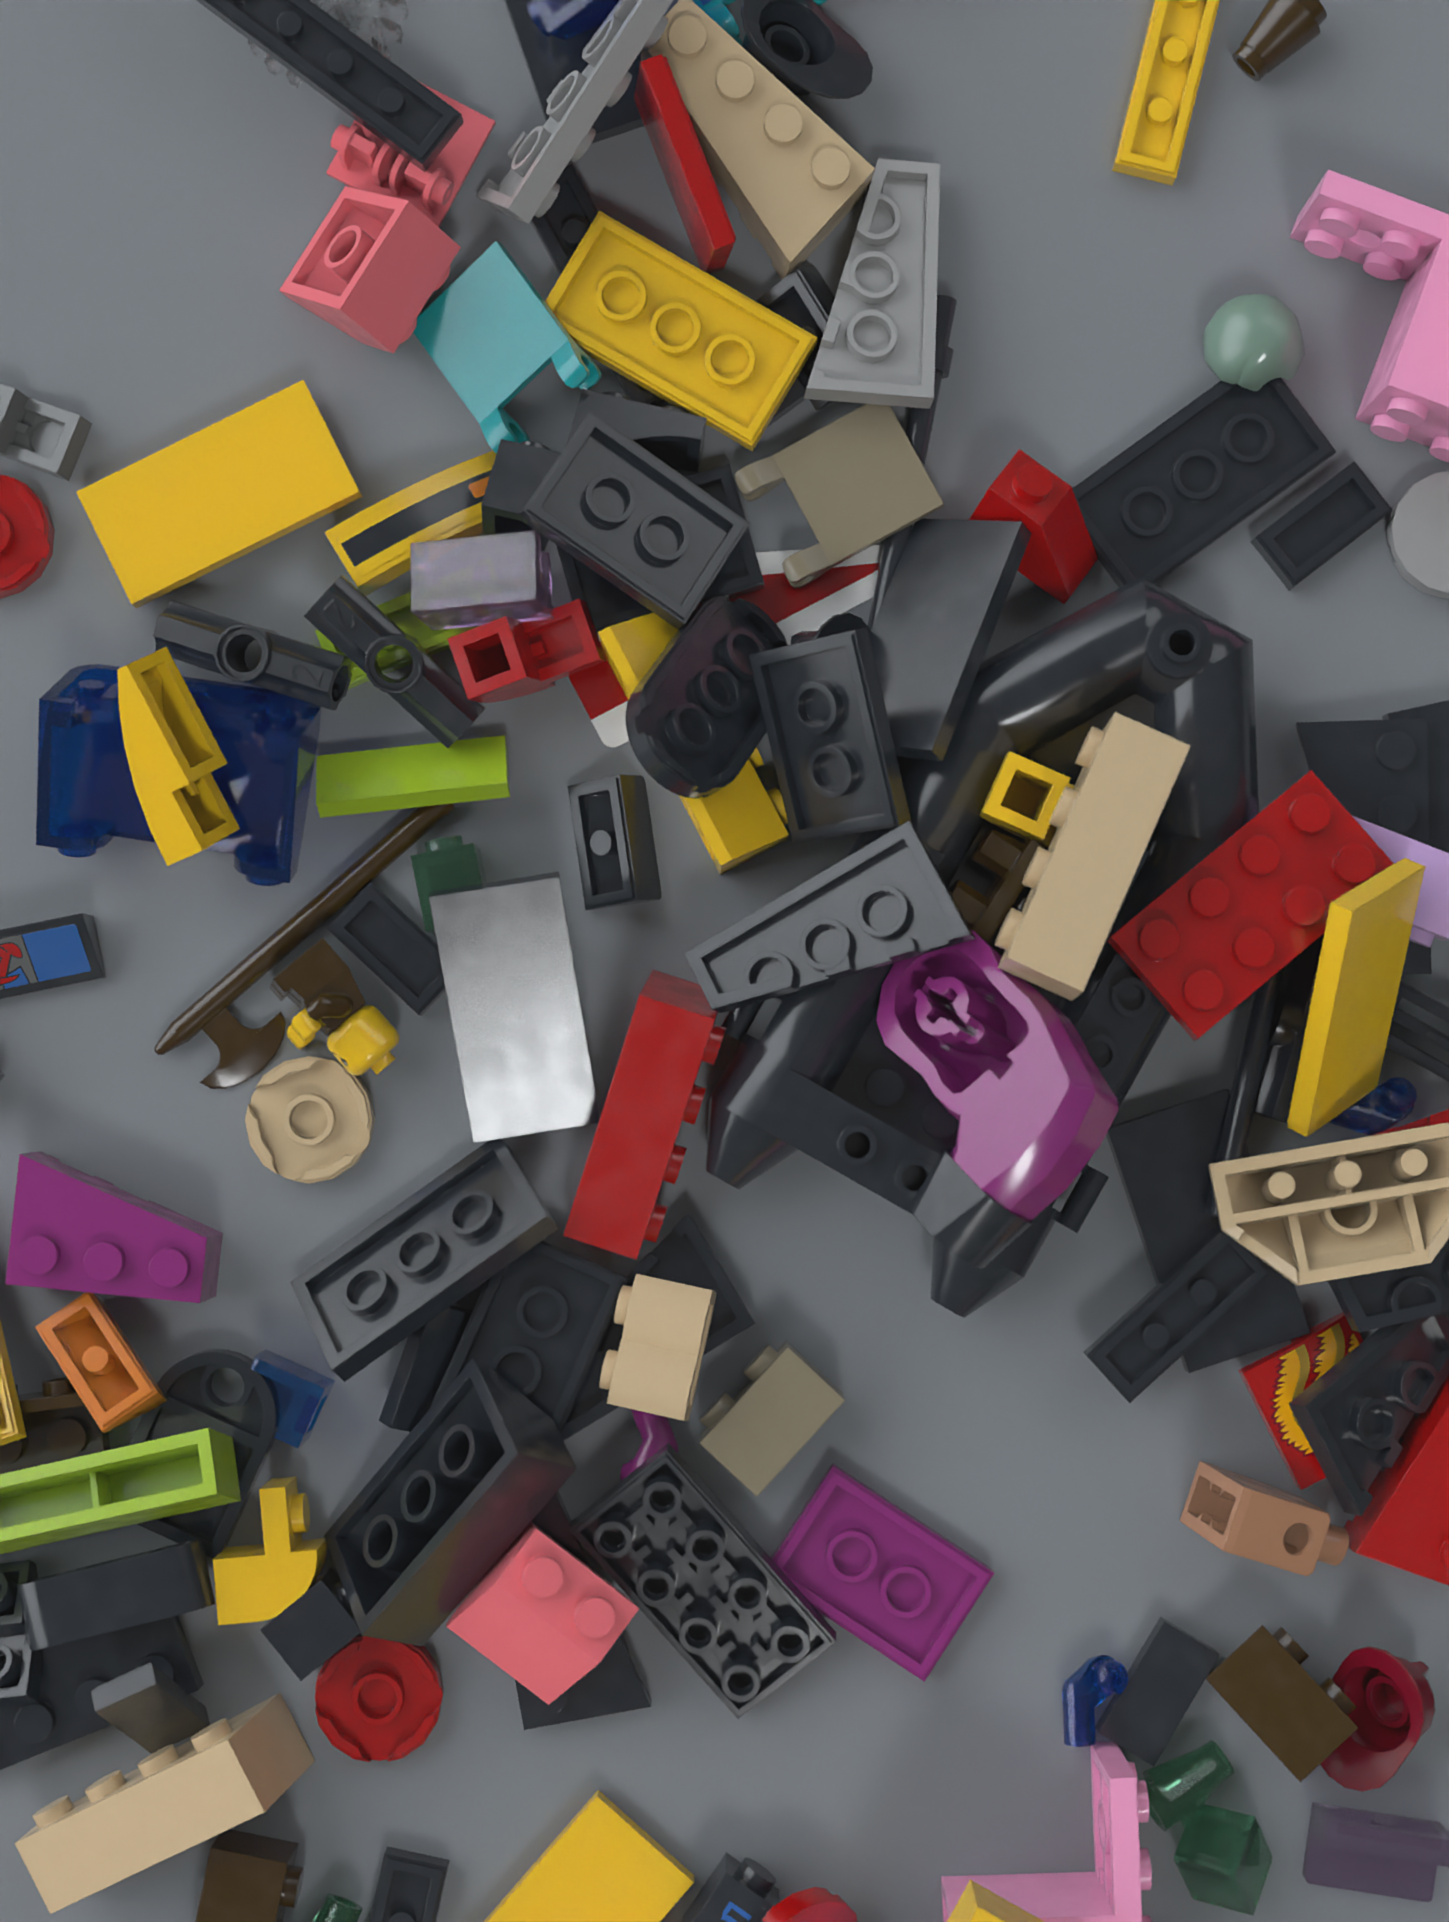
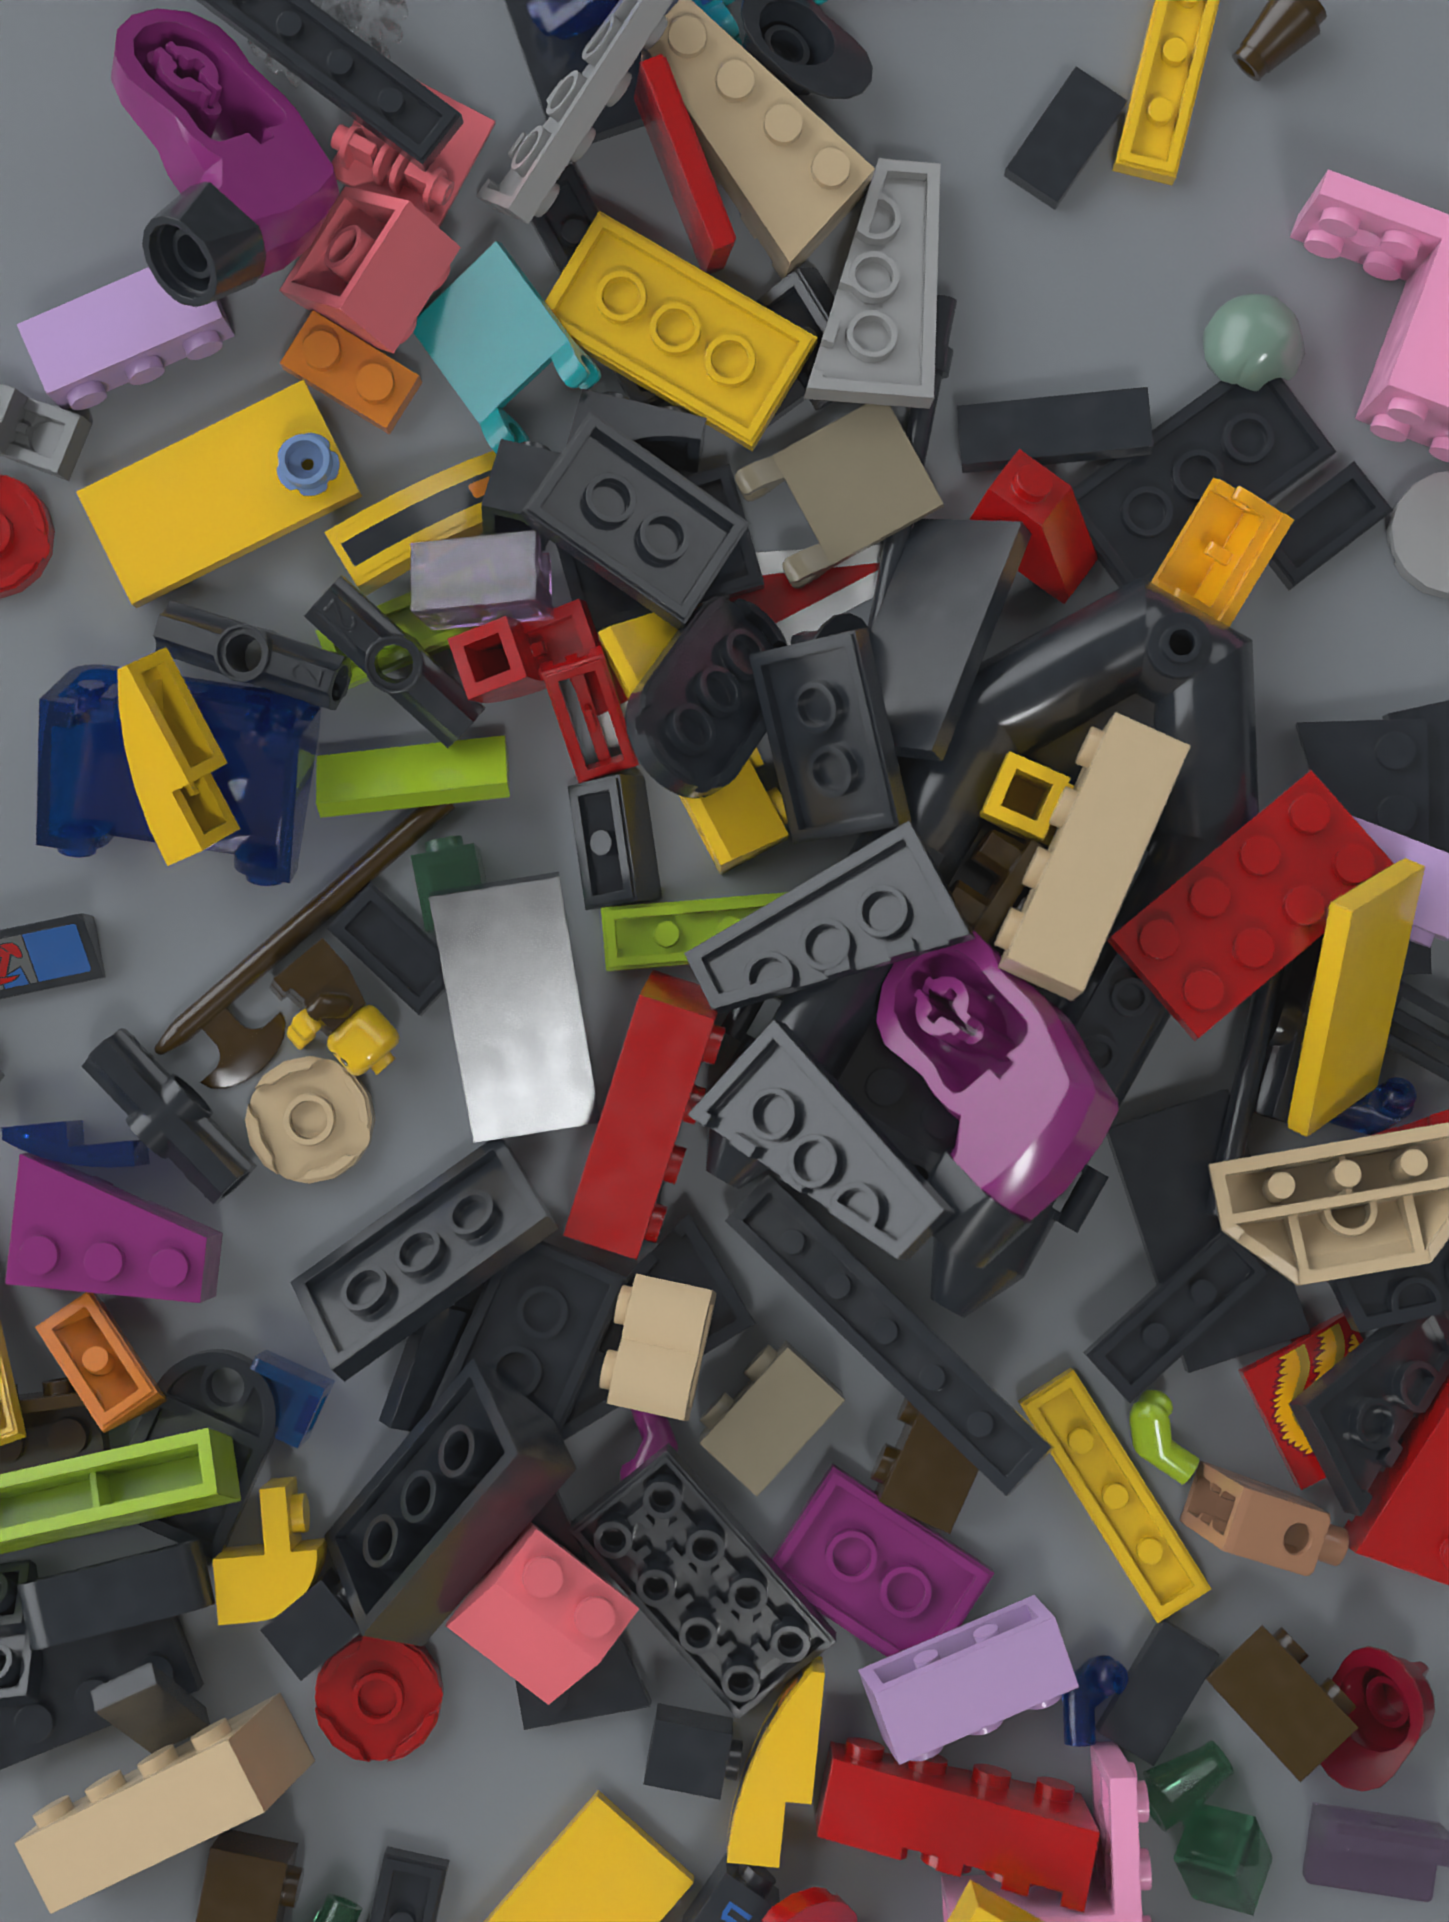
(66, 1144): none -> clear blue slope
(118, 339): none -> lavender brick
(168, 1115): none -> black piece
(232, 147): none -> magenta piece
(299, 449): none -> medium blue plate
(351, 372): none -> orange plate
(575, 668): none -> red tile
(662, 932): none -> lime tile
(692, 1752): none -> black brick
(777, 1770): none -> yellow slope
(812, 1133): none -> wing
(890, 1335): none -> black plate
(923, 1472): none -> dark brown brick
(959, 1819): none -> red wedge
(968, 1680): none -> lavender brick
(1056, 429): none -> black tile
(1065, 138): none -> black tile
(1114, 1495): none -> yellow tile
(1153, 1438): none -> lime arm
(1222, 550): none -> light orange hinge

